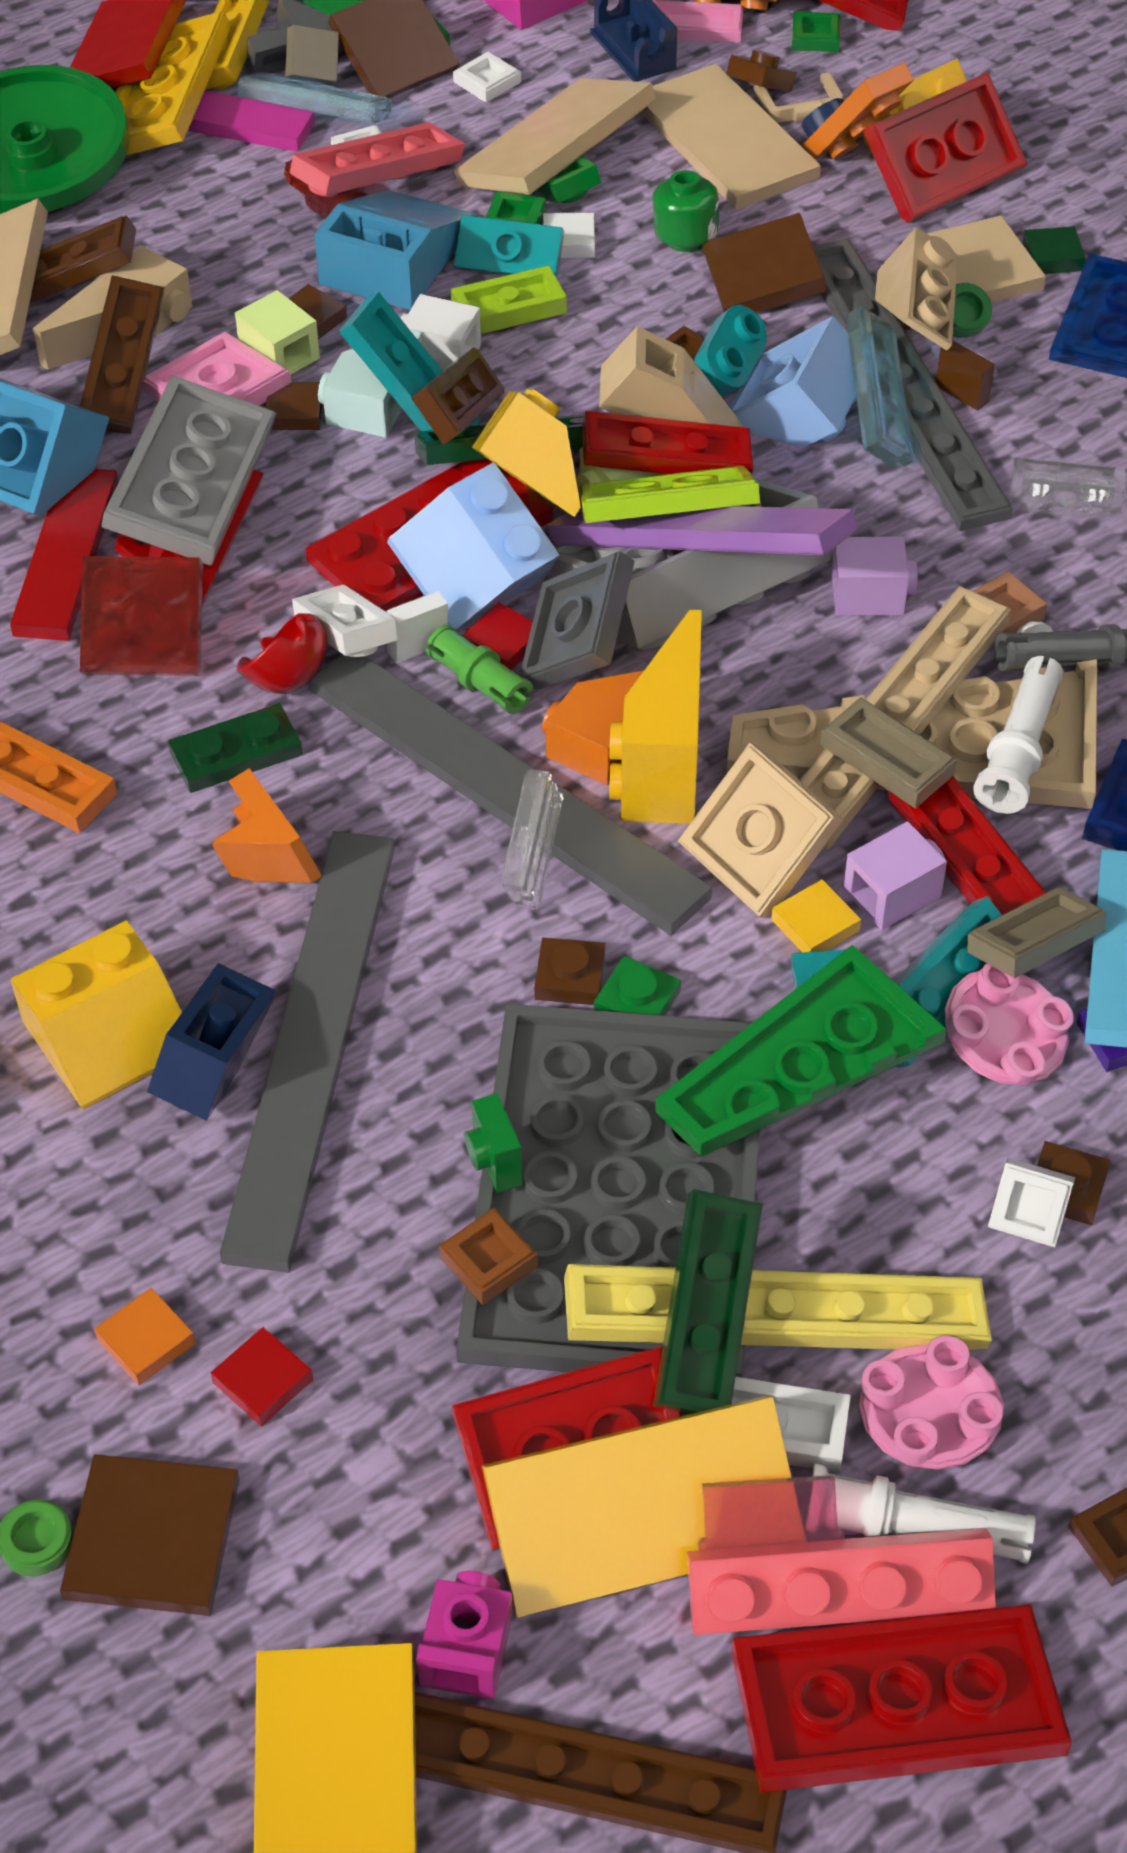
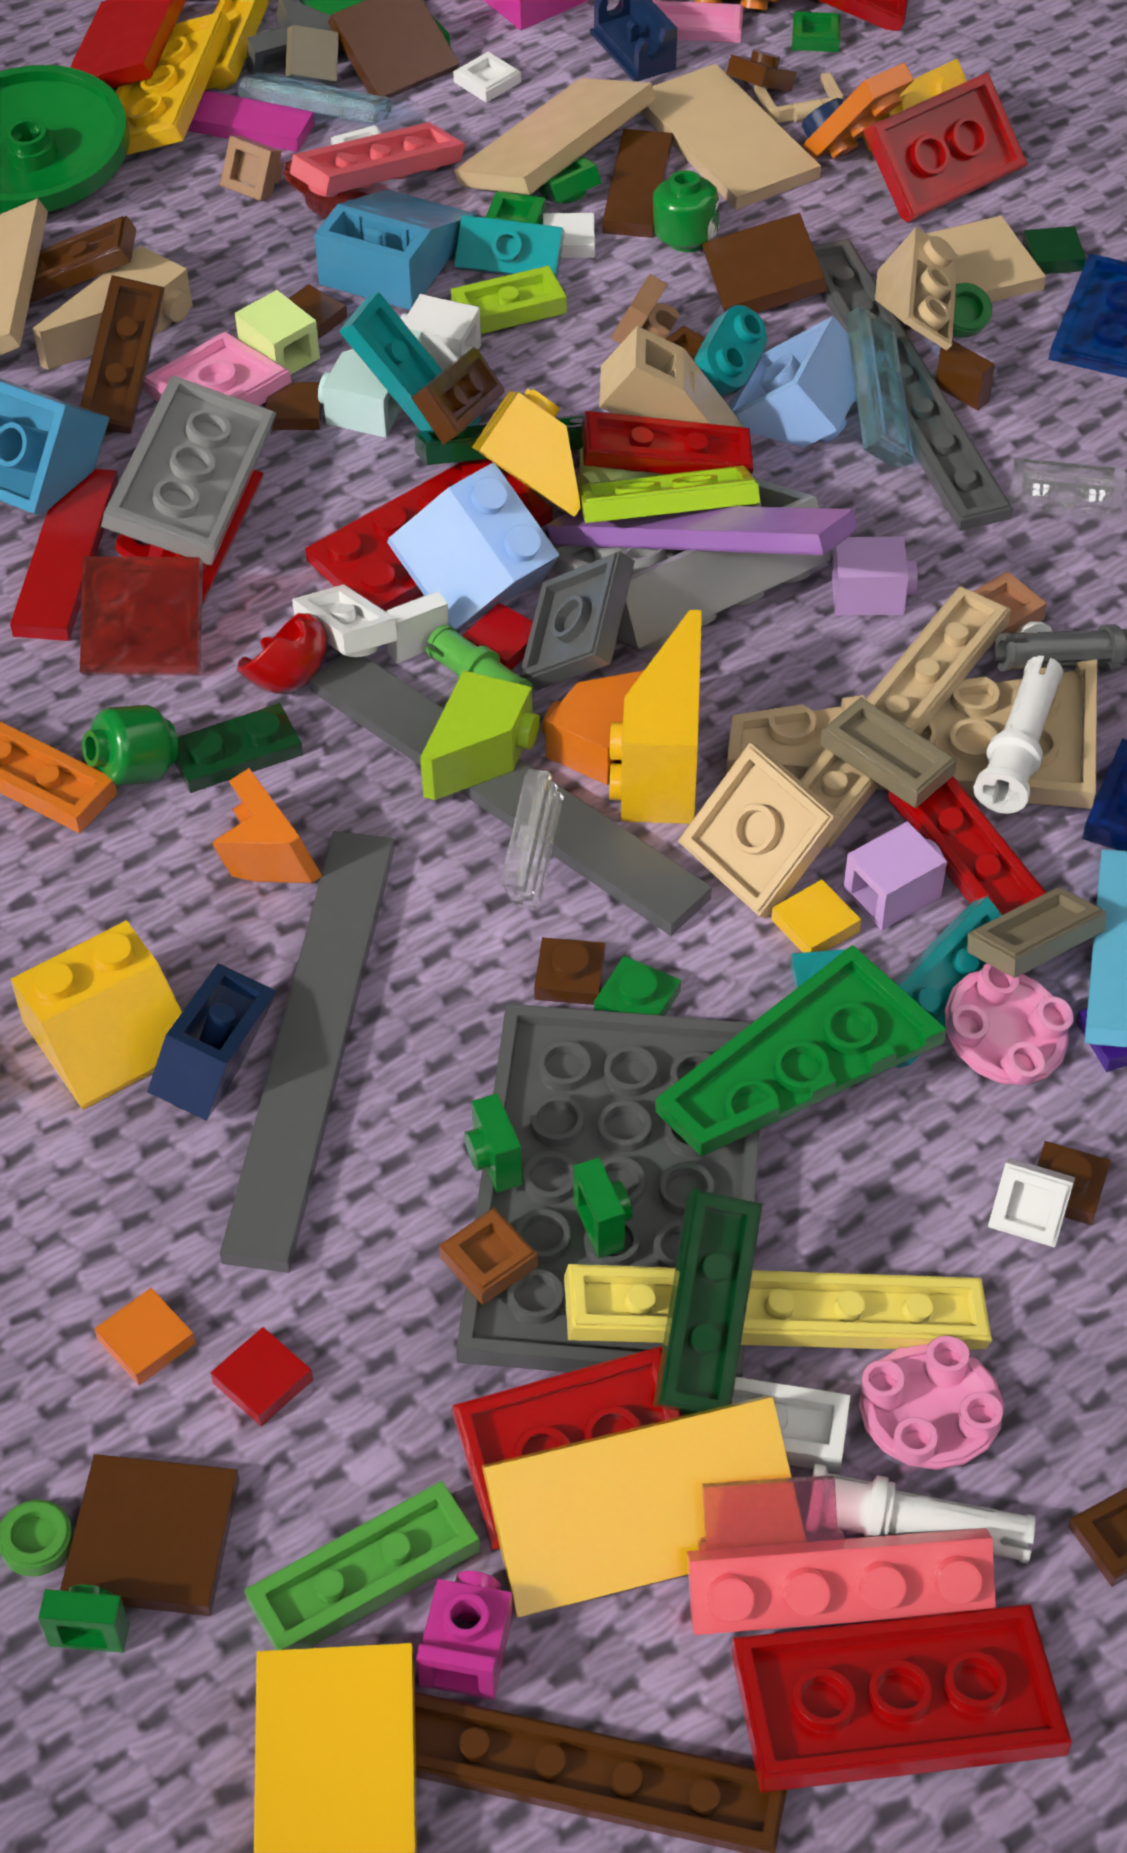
(84, 1619): none -> green plate
(131, 744): none -> green head
(251, 168): none -> medium nougat tile
(363, 1570): none -> bright green plate
(478, 734): none -> lime slope
(601, 1206): none -> green plate
(637, 173): none -> reddish brown tile
(647, 313): none -> medium nougat tile

